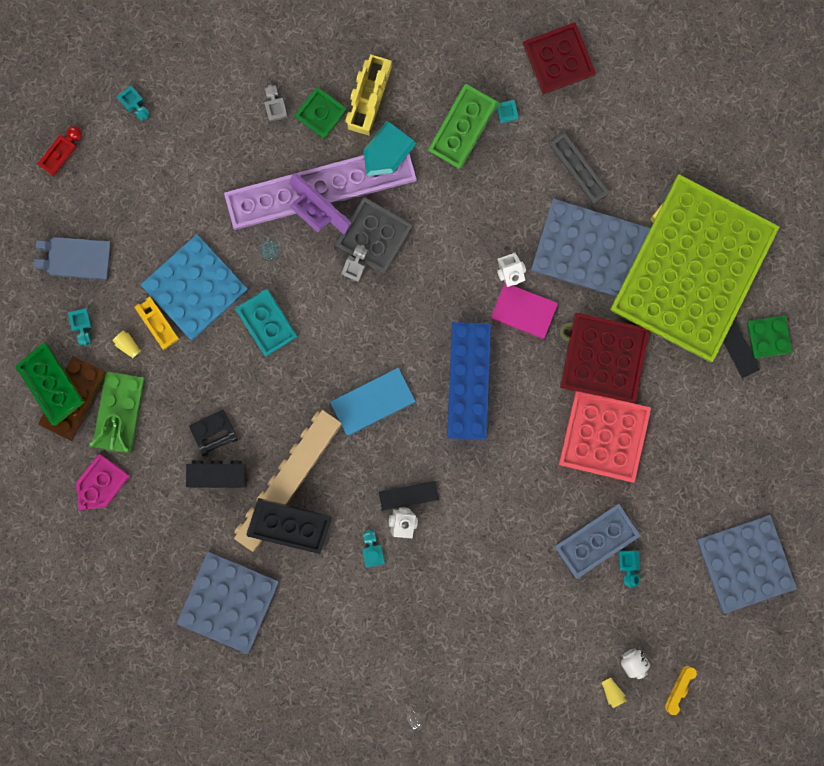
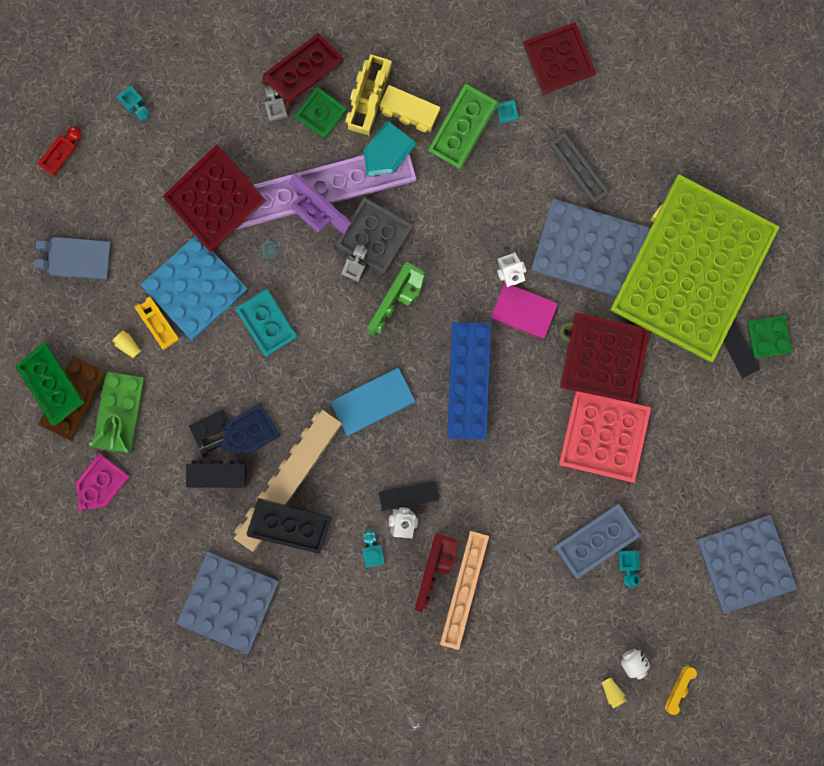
(80, 321): teal plate -> none
(214, 198): none -> dark red plate
(249, 431): none -> dark blue tile
(302, 68): none -> dark red plate
(407, 280): none -> bright green plate
(409, 109): none -> light yellow brick
(437, 561): none -> dark red plate
(464, 590): none -> light nougat plate

